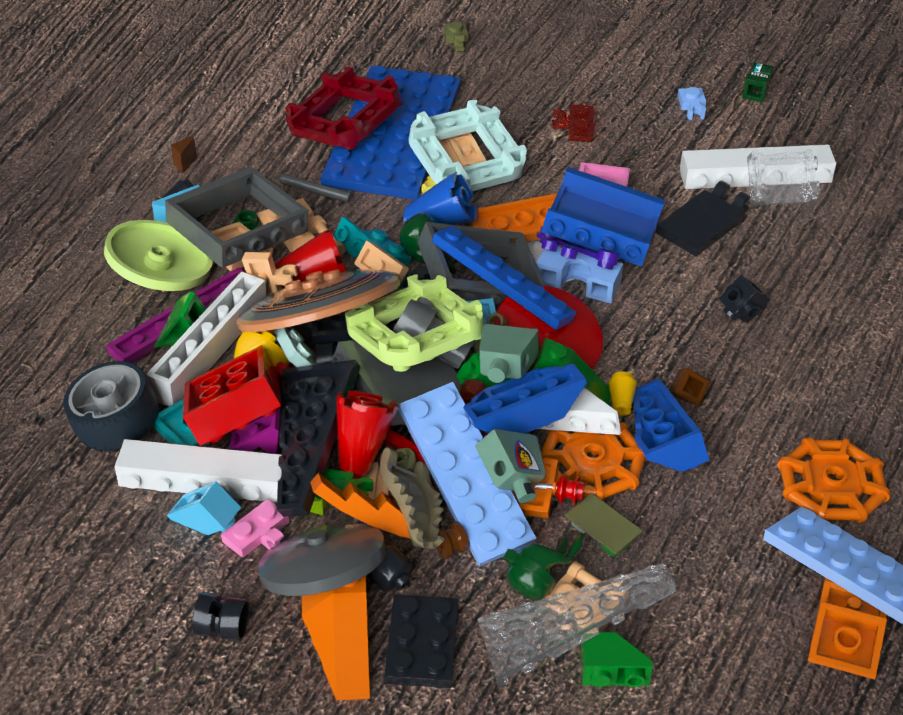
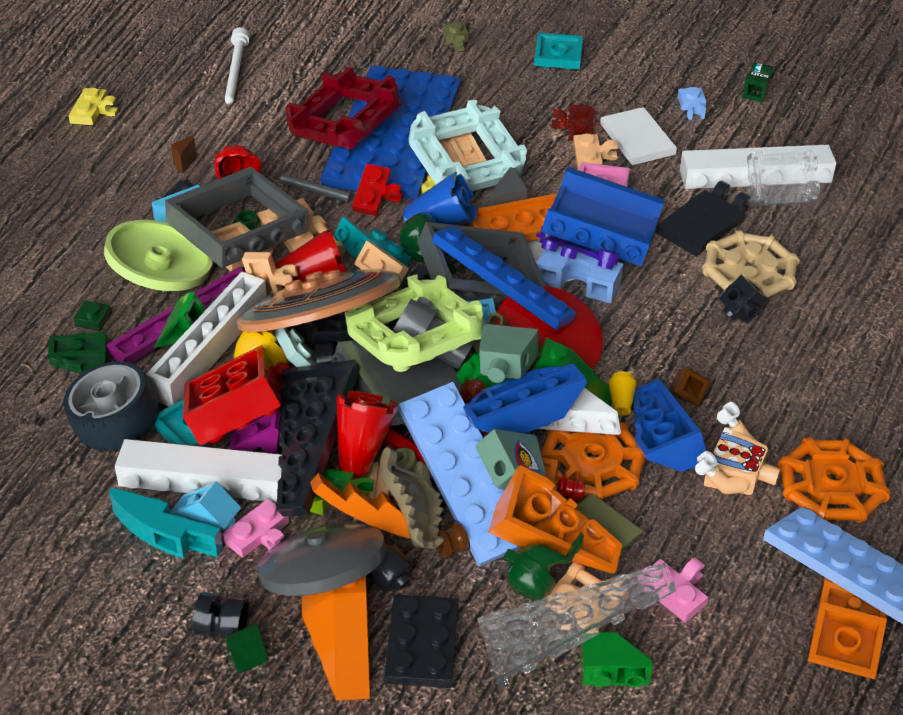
(78, 351): none -> dark green wing
(90, 105): none -> light yellow plate
(92, 315): none -> dark green plate
(155, 525): none -> teal slope
(235, 159): none -> red hair
(240, 39): none -> white piece
(246, 649): none -> dark green slope
(374, 189): none -> red plate
(508, 189): none -> dark grey slope
(538, 514): none -> orange wedge
(558, 51): none -> teal plate
(589, 151): none -> light nougat plate
(638, 136): none -> white tile
(687, 599): none -> bright pink plate
(737, 459): none -> torso
(752, 262): none -> tan plate

